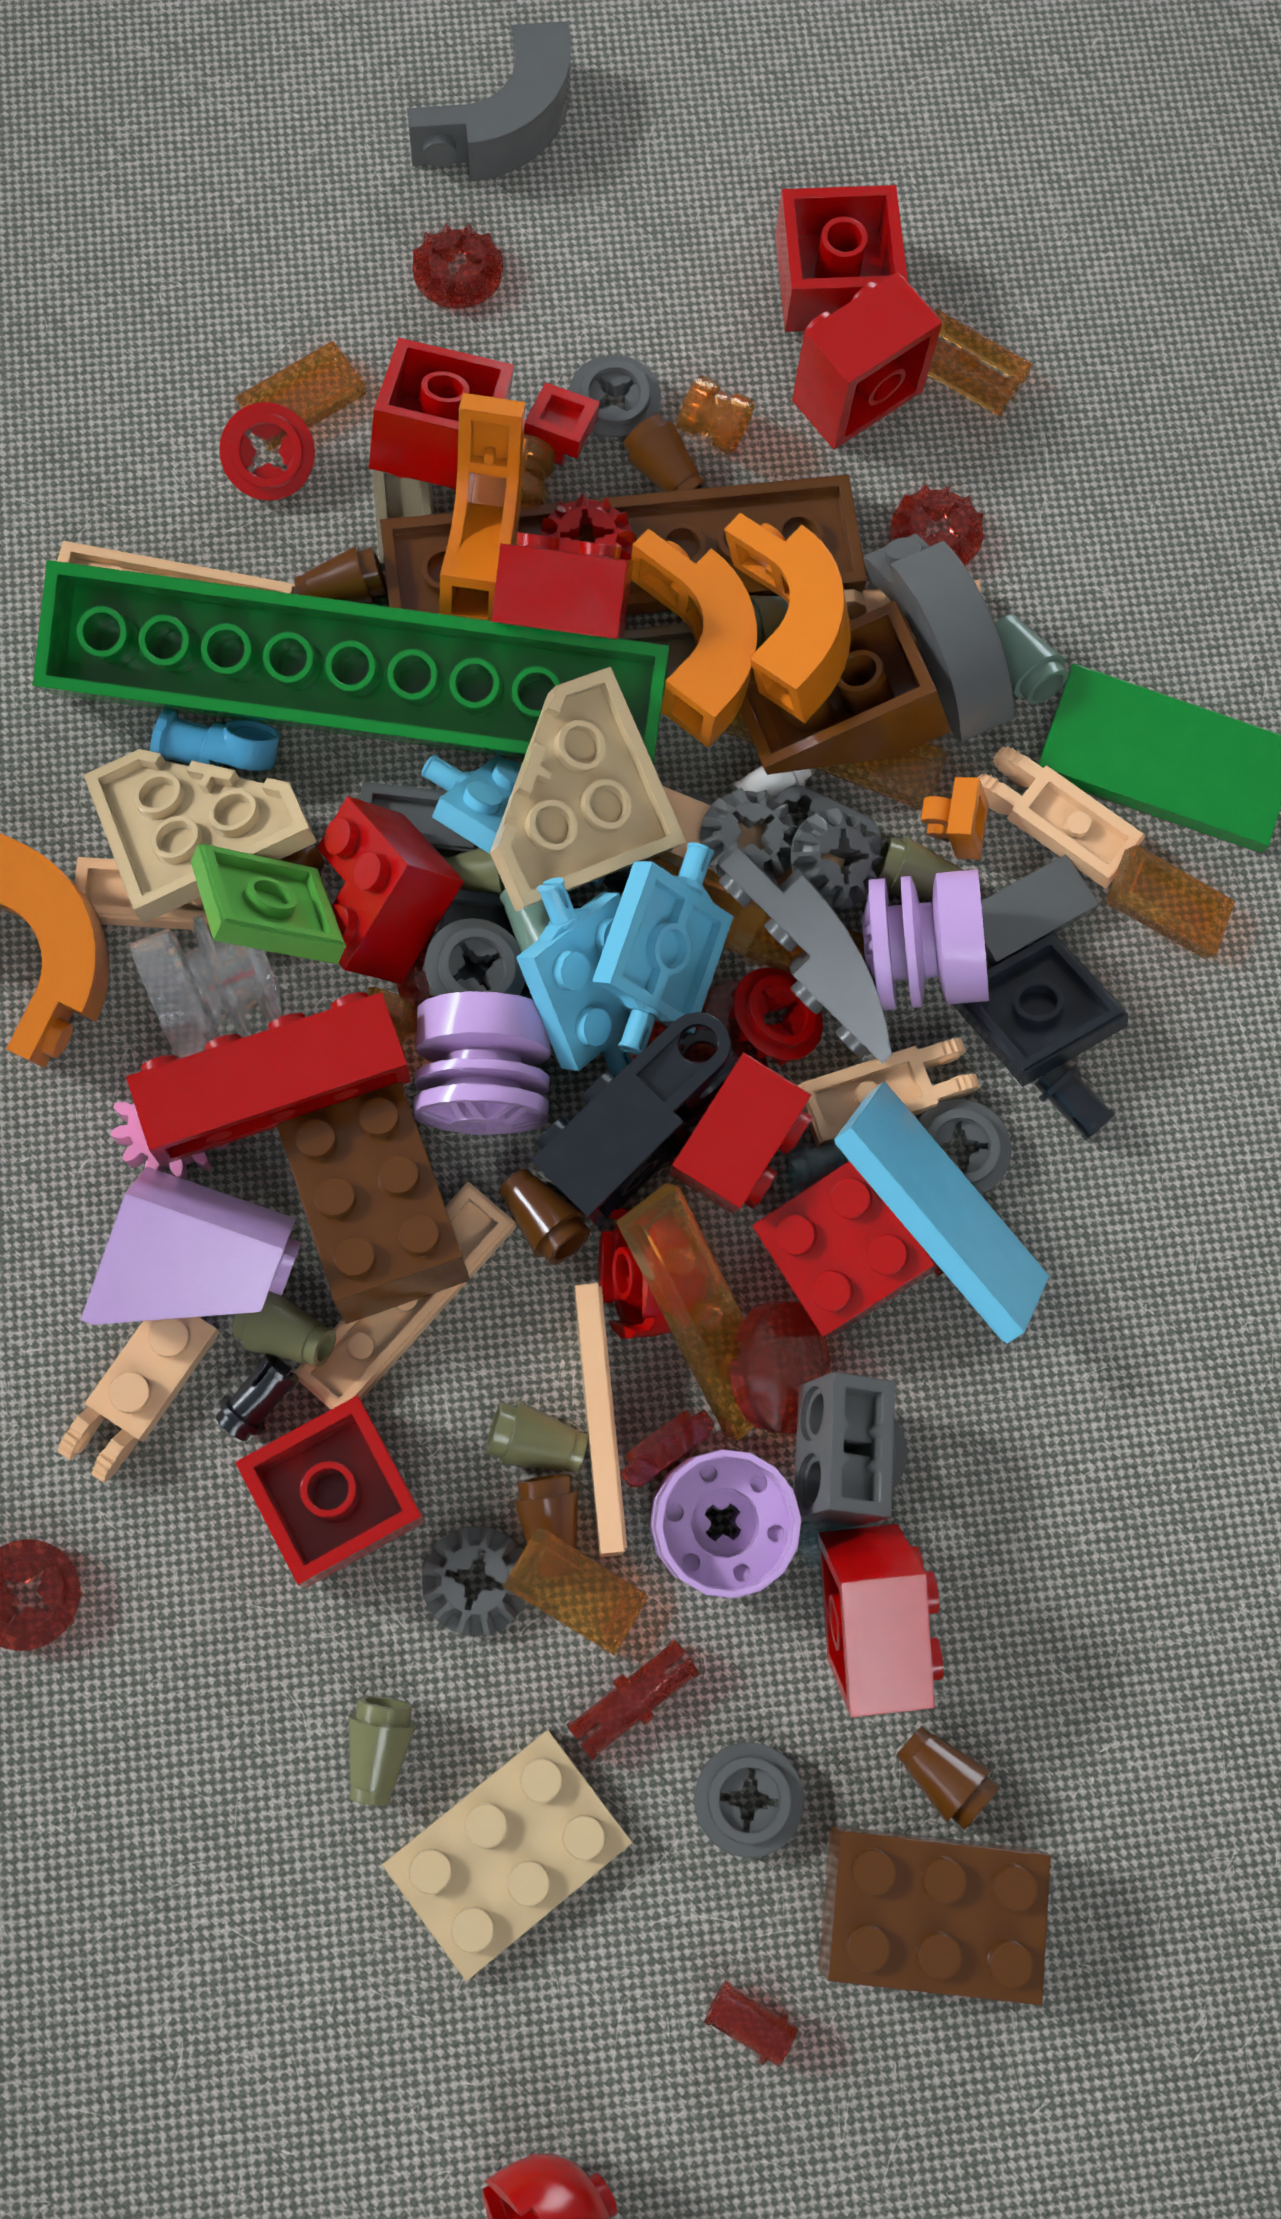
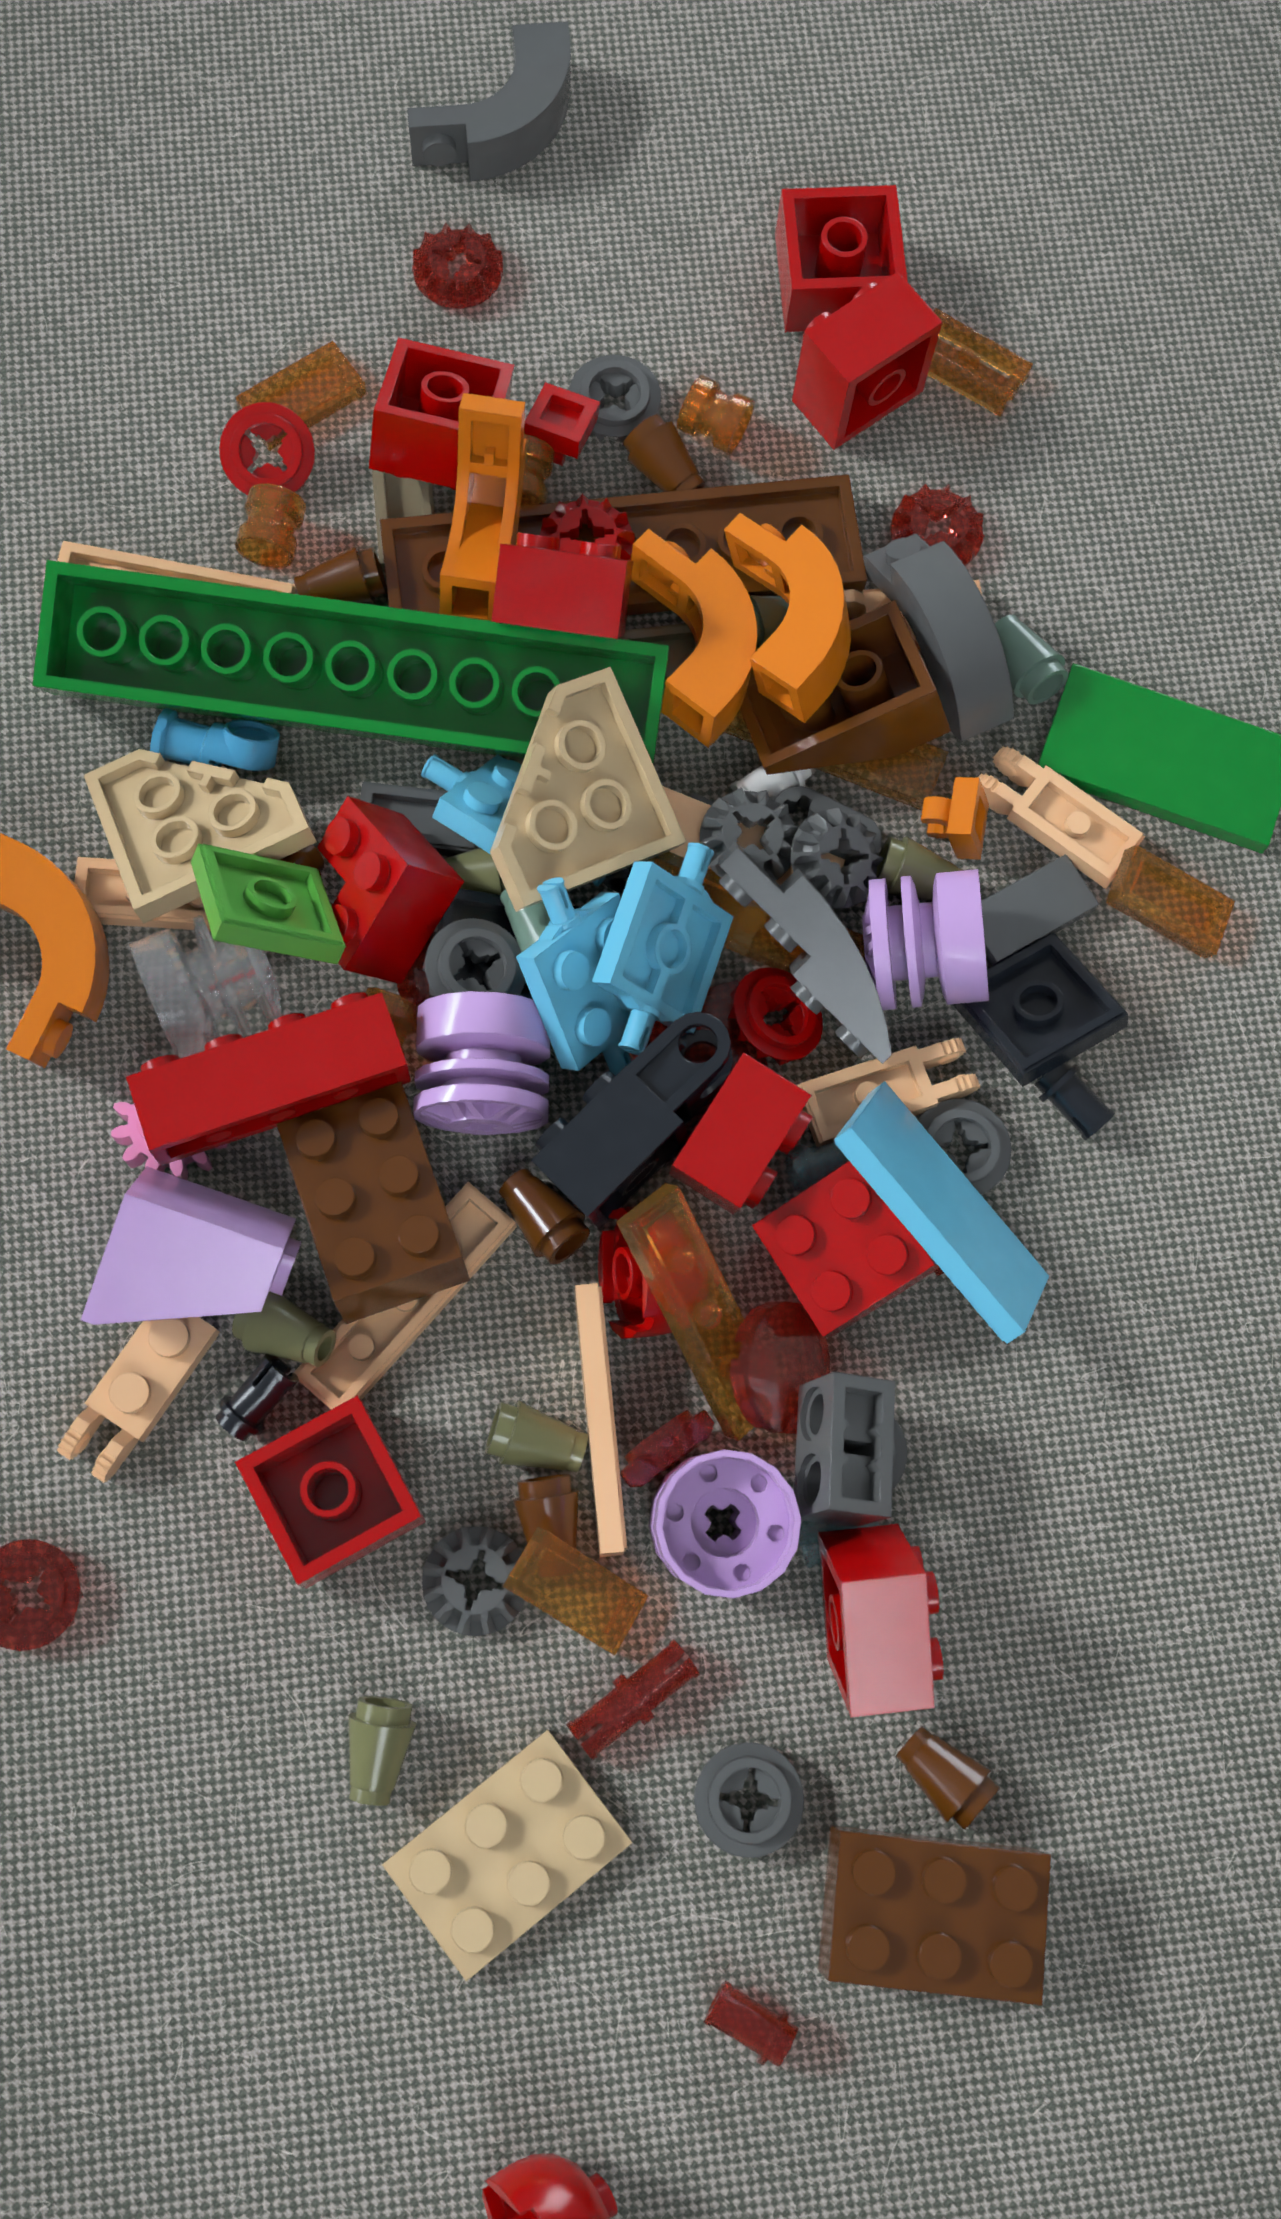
(272, 520): none -> clear orange wheel

